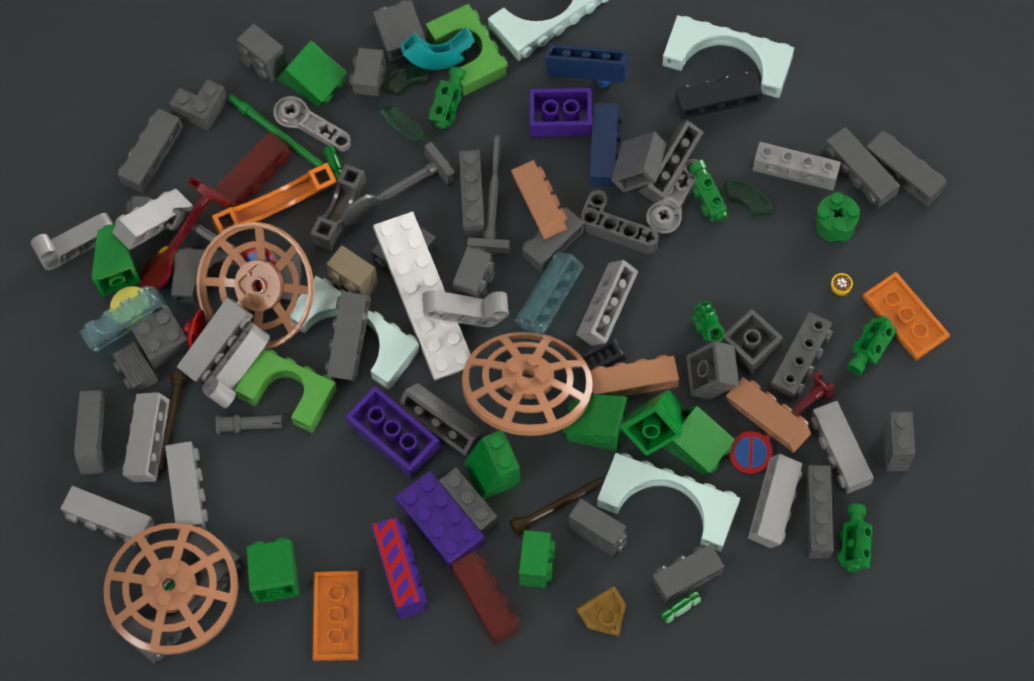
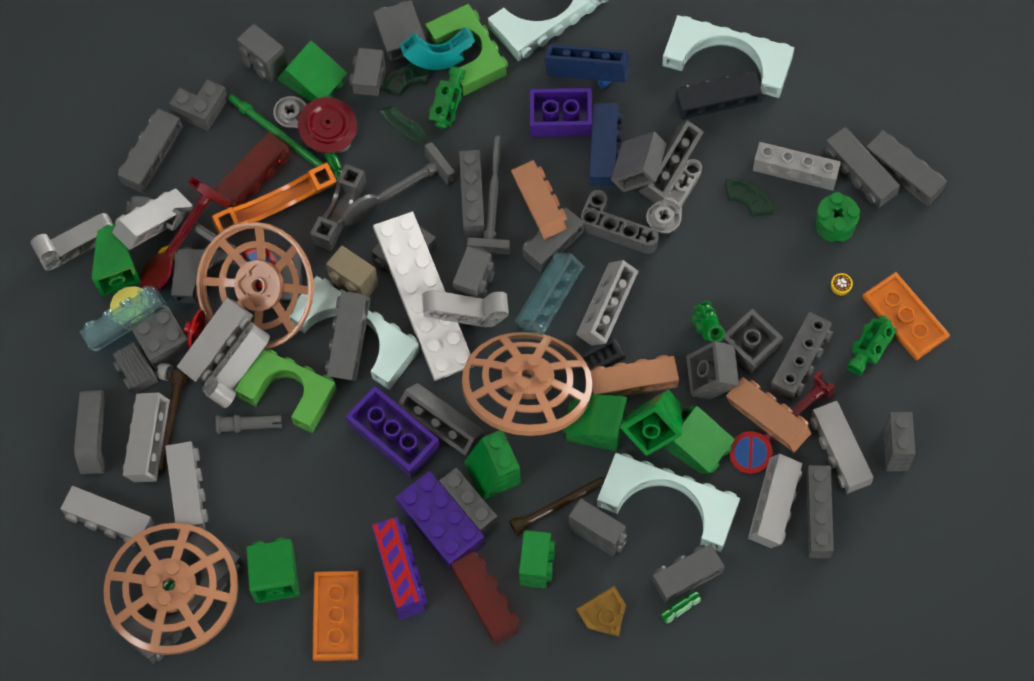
(164, 371): none -> light grey hinge
(331, 136): none -> dark red piece
(707, 192): green brick -> none
(855, 540): green brick -> none

